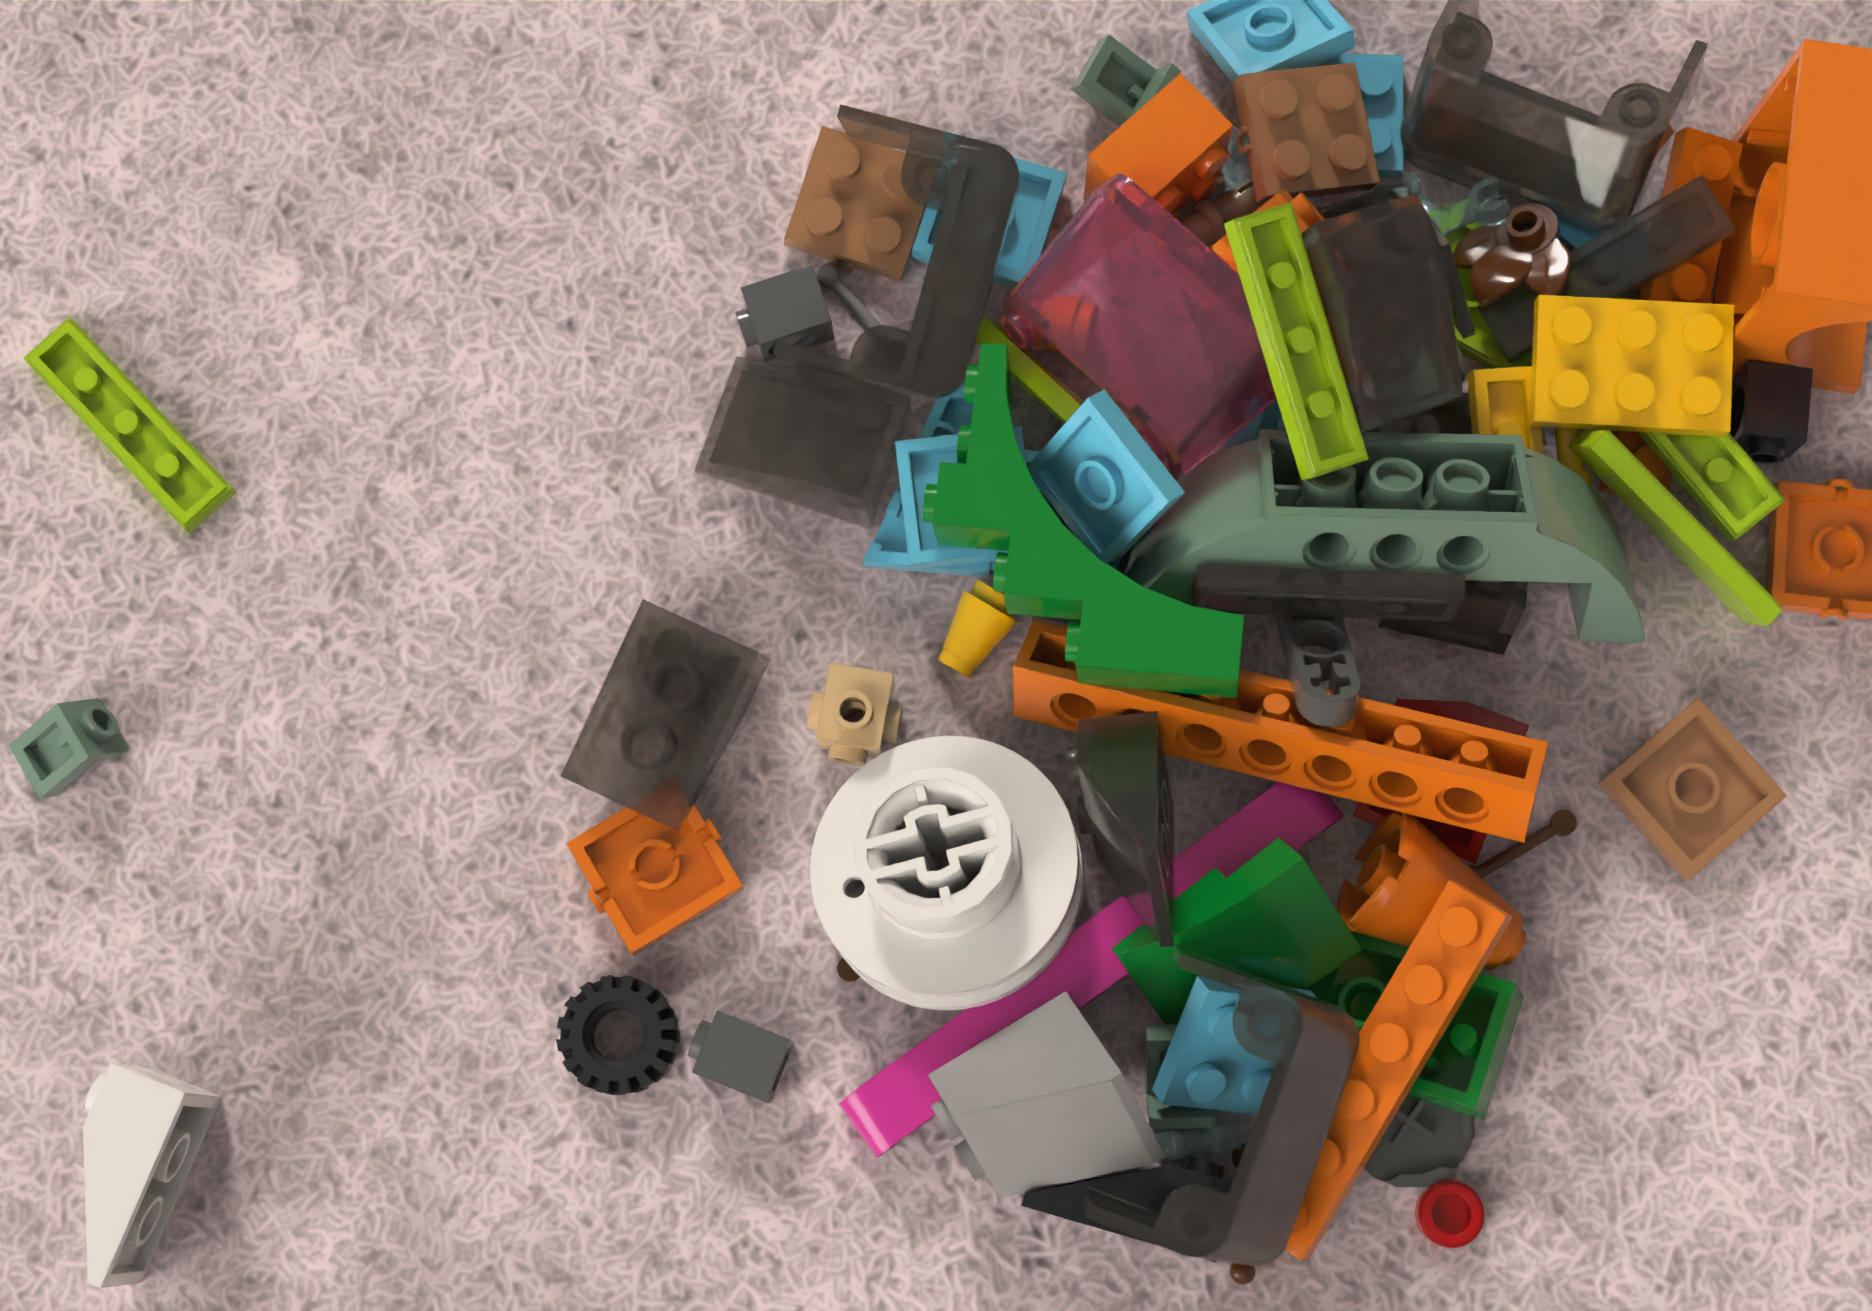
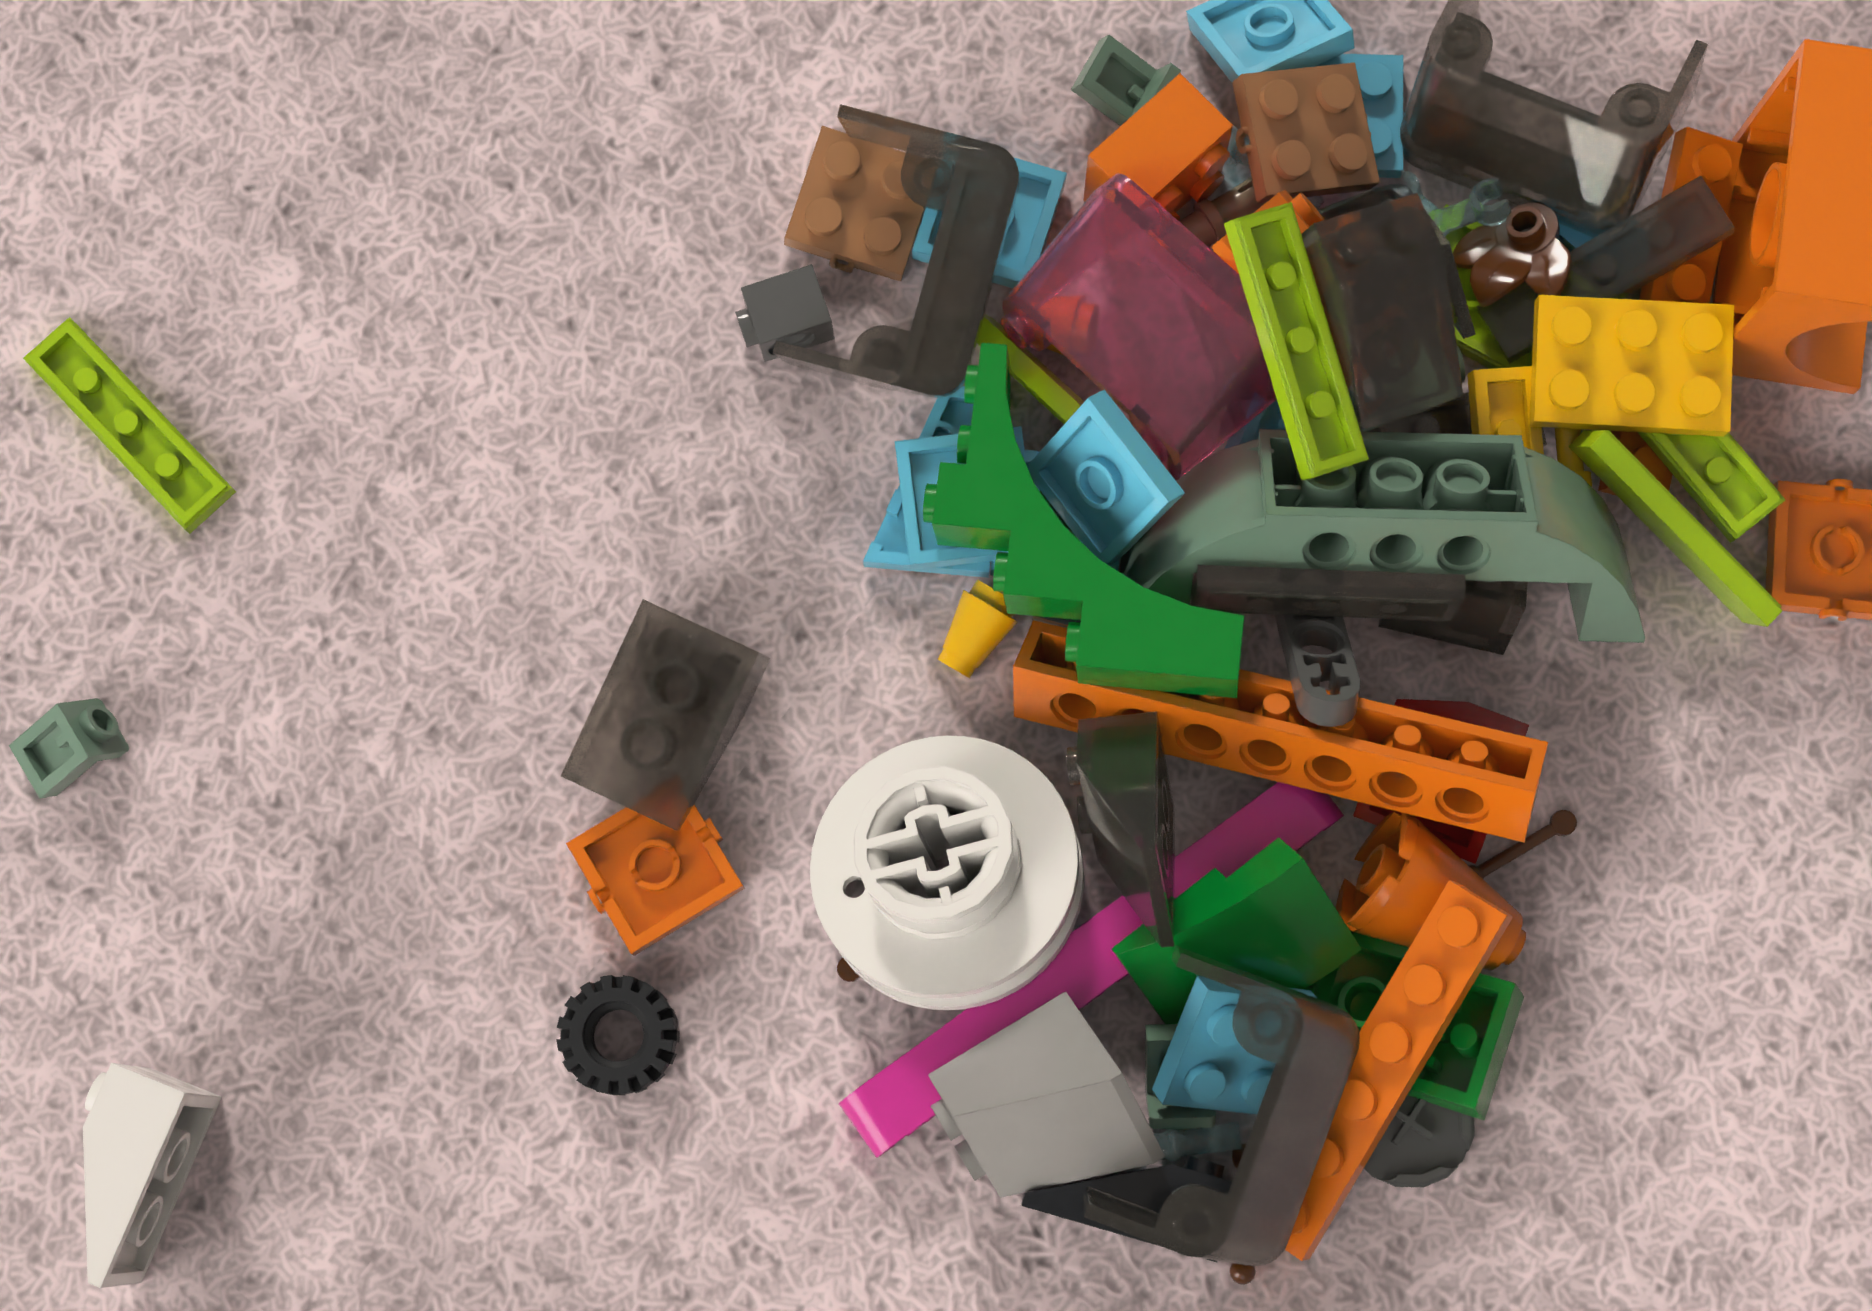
(740, 1055): dark grey brick -> none
(806, 438): clear smoke slope -> none
(829, 276): light grey hinge -> none
(849, 691): tan brick -> none
(1449, 1213): red tile -> none
(1692, 789): medium nougat plate -> none
(1770, 410): black brick -> none

